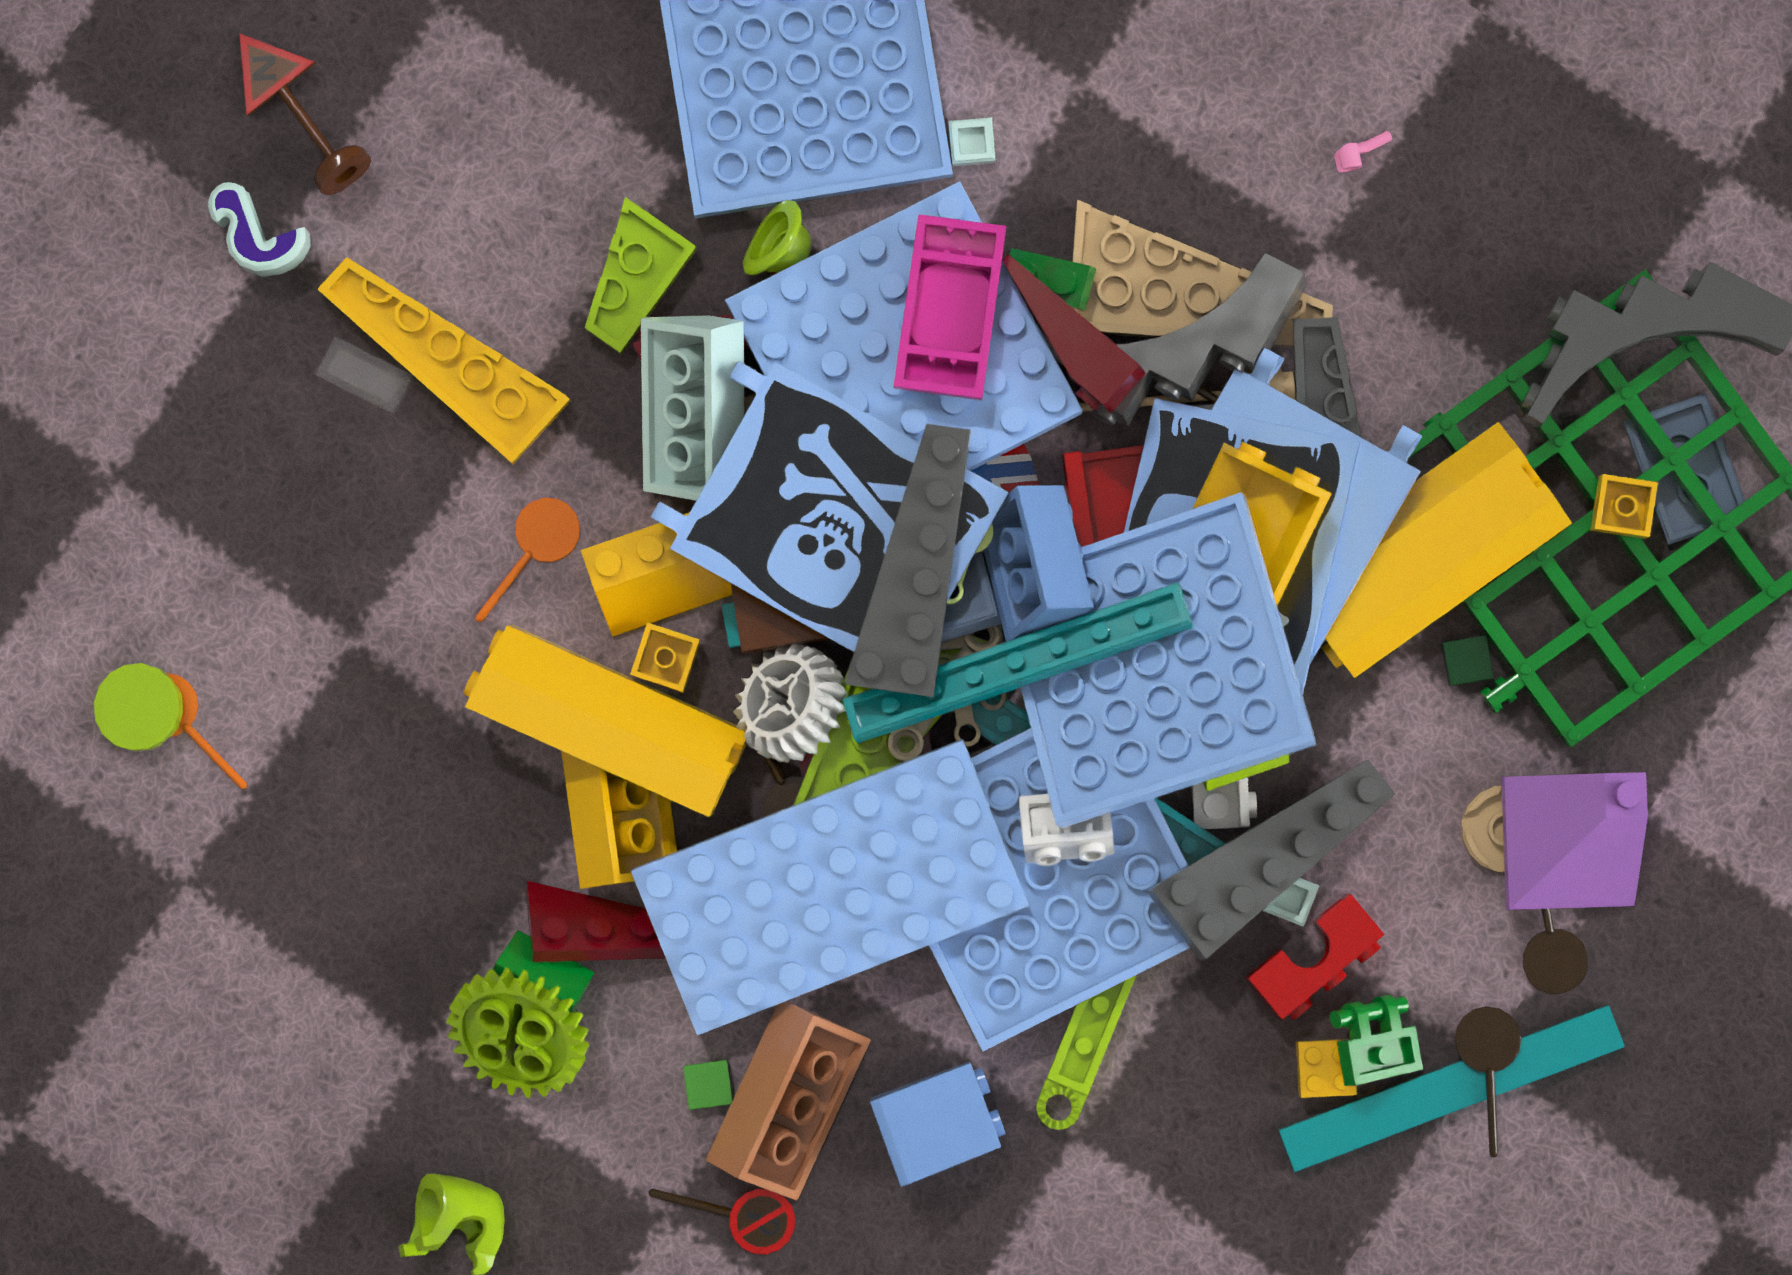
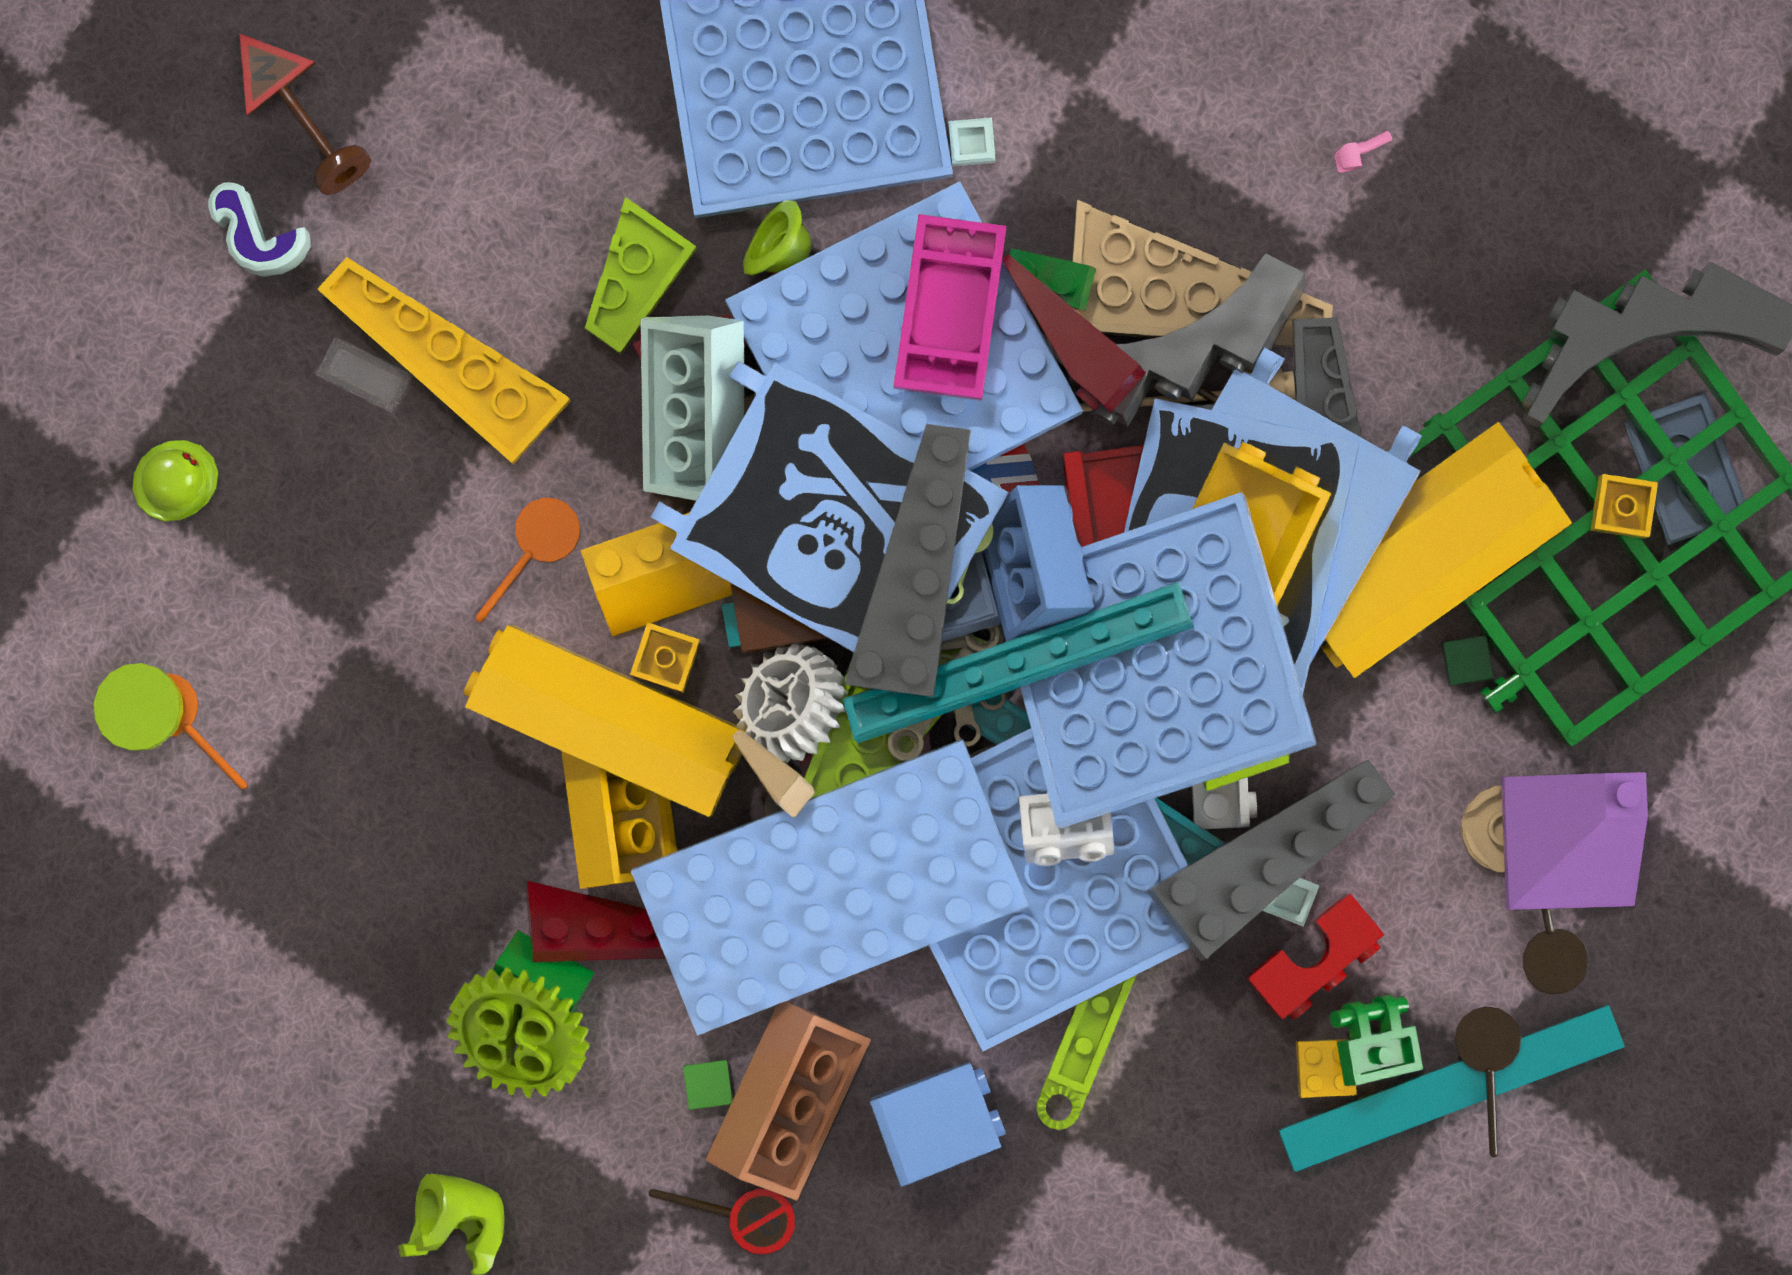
(175, 480): none -> lime hat
(780, 780): none -> tan slope

